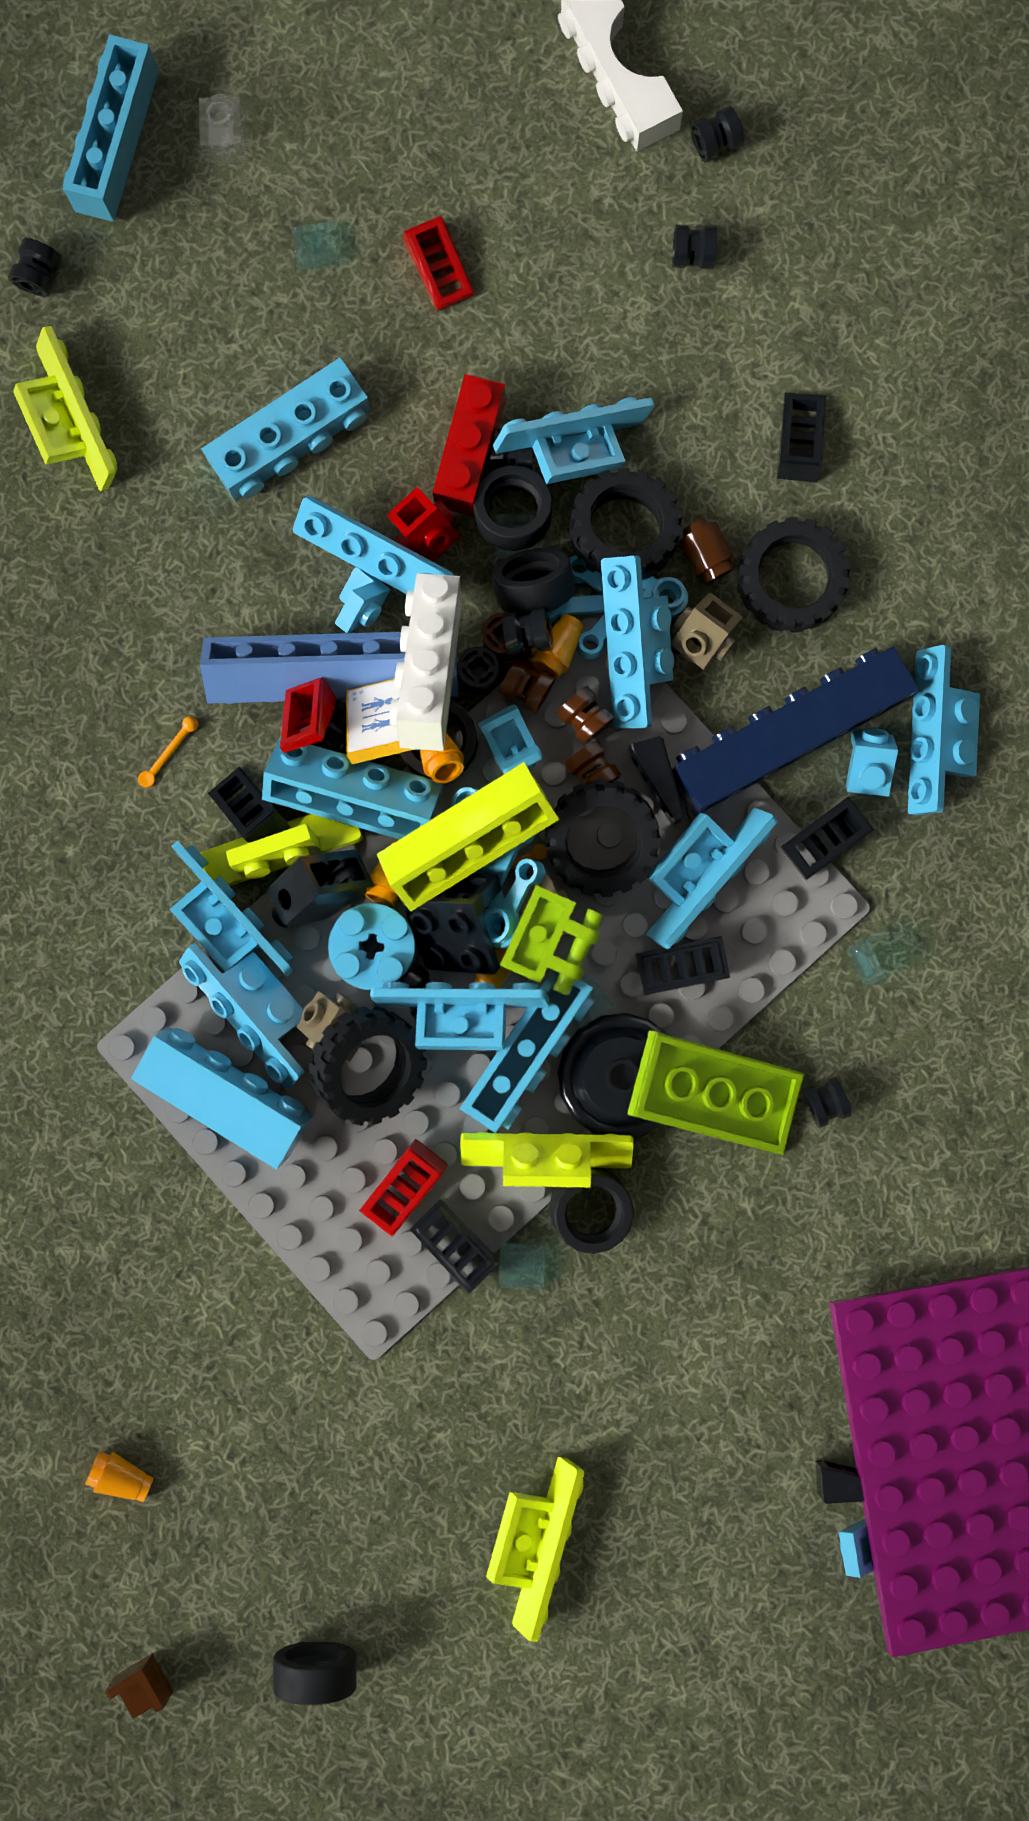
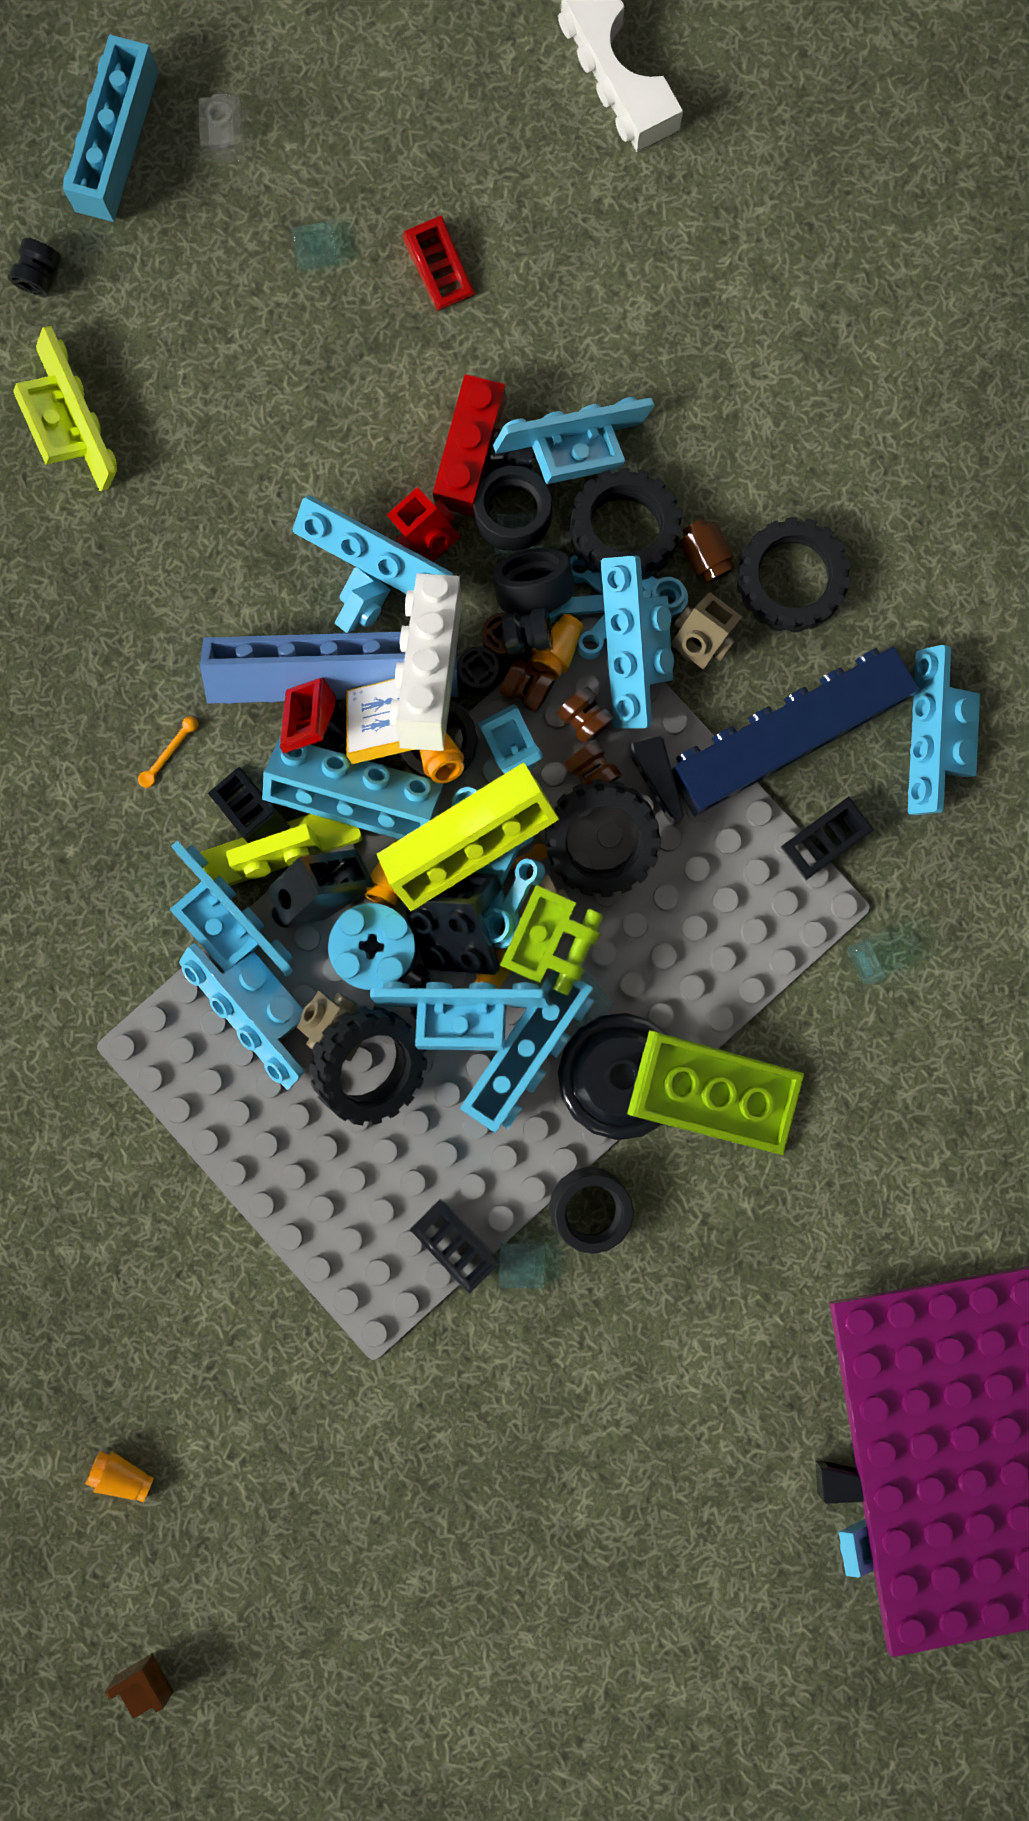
(222, 1096): medium azure brick -> none
(287, 430): medium azure brick -> none
(314, 1673): black tyre -> none
(425, 1159): red slope -> none
(532, 1545): neon yellow bracket -> none
(546, 1158): neon yellow bracket -> none
(694, 246): black wheel -> none
(699, 868): medium azure bracket -> none
(717, 134): black wheel -> none
(718, 957): black slope -> none
(801, 463): black slope -> none
(827, 1102): black wheel -> none
(871, 762): medium azure bracket -> none

